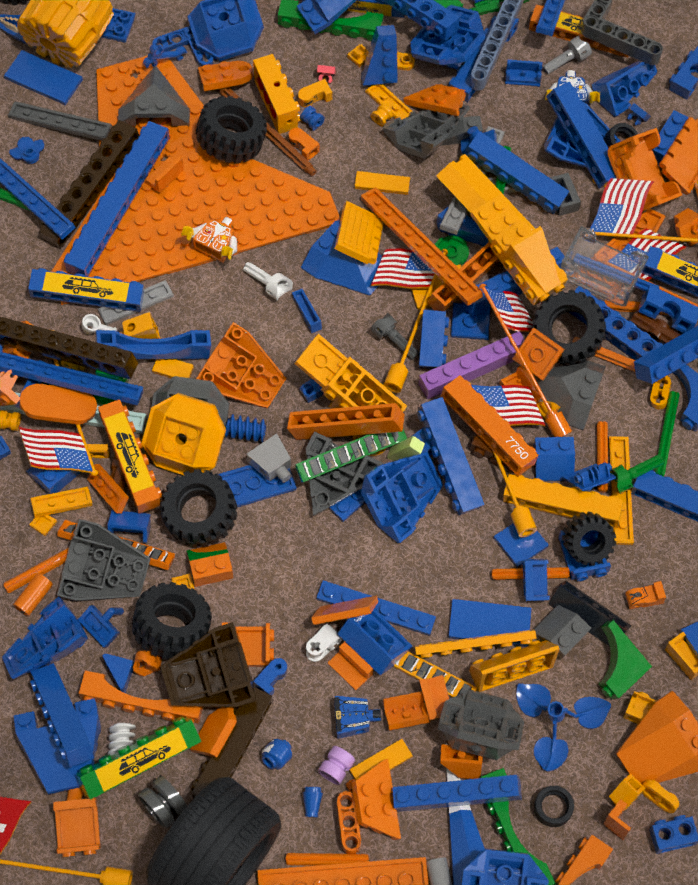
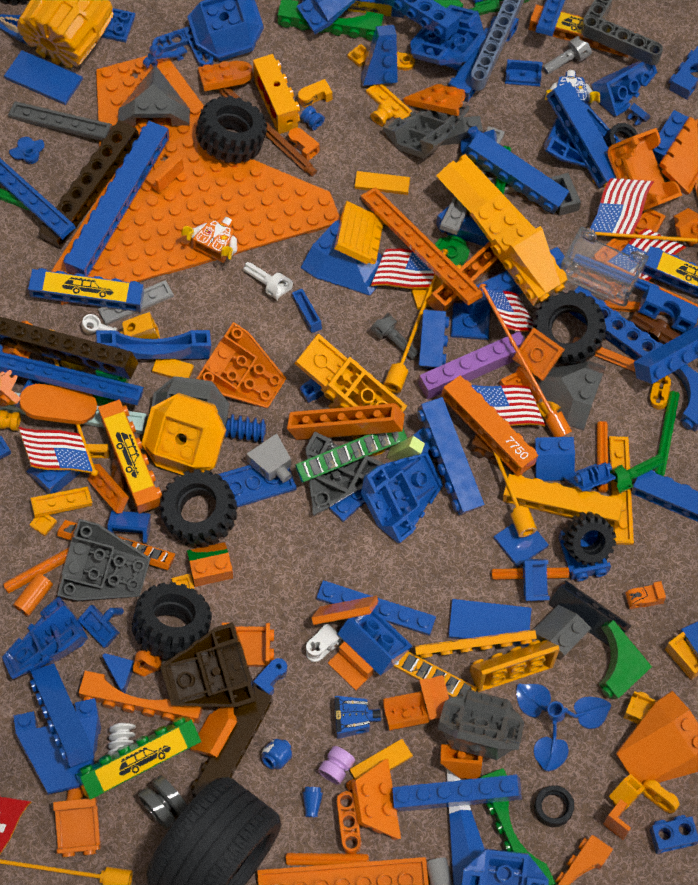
(326, 71): coral tile -> none

